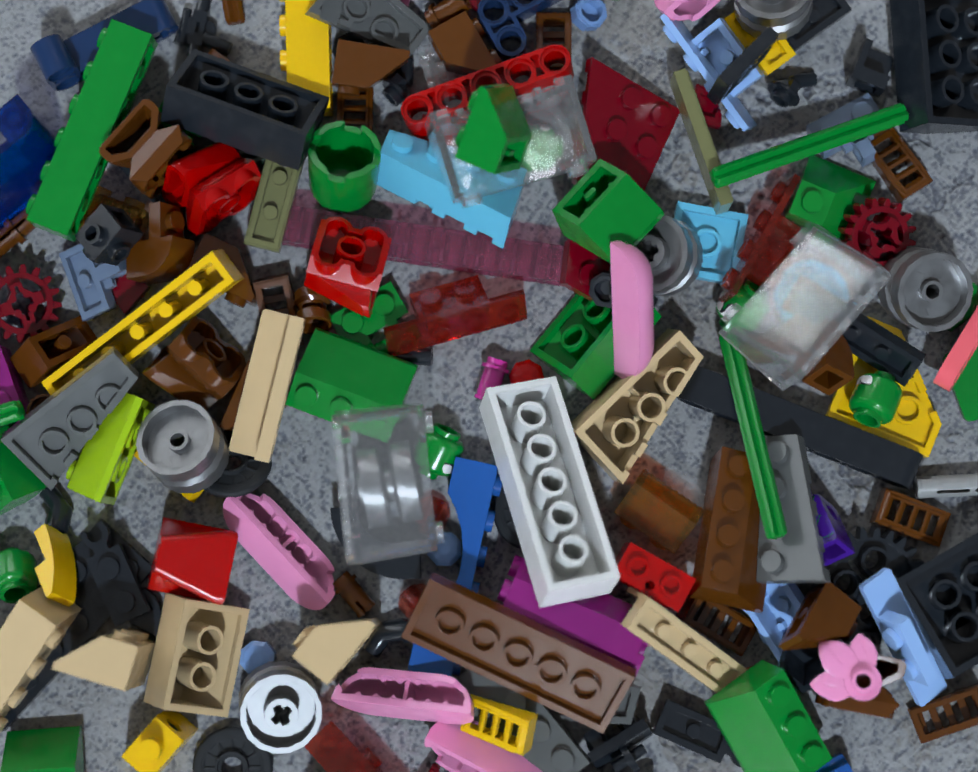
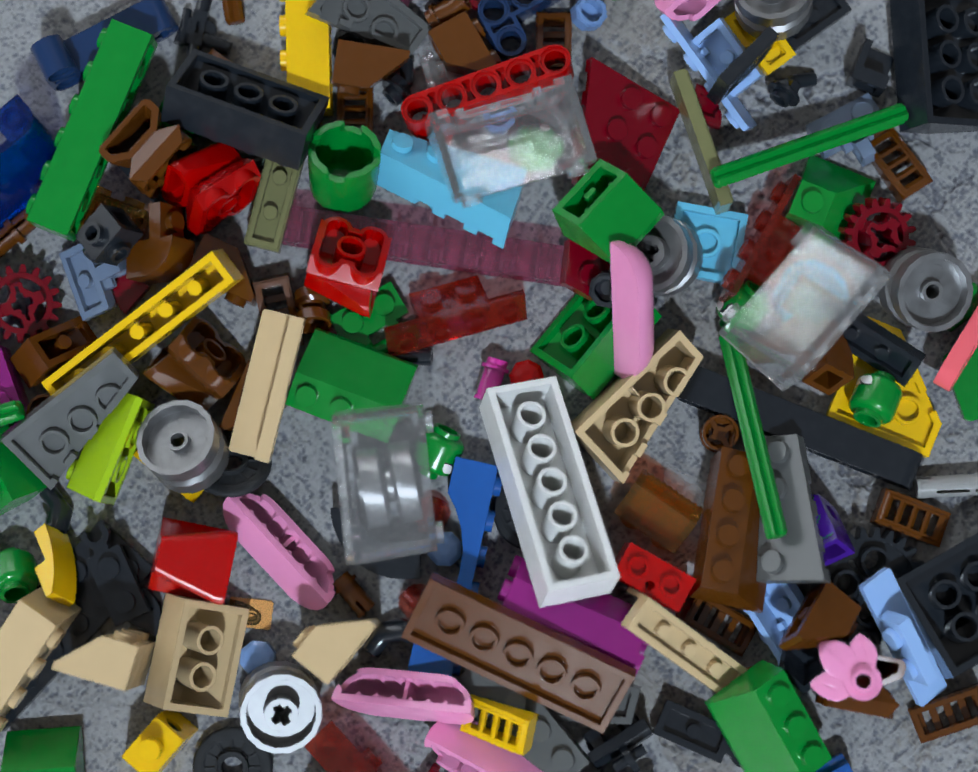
(259, 614): none -> clear orange sticker
(495, 130): green slope -> none
(718, 428): none -> reddish brown wheel

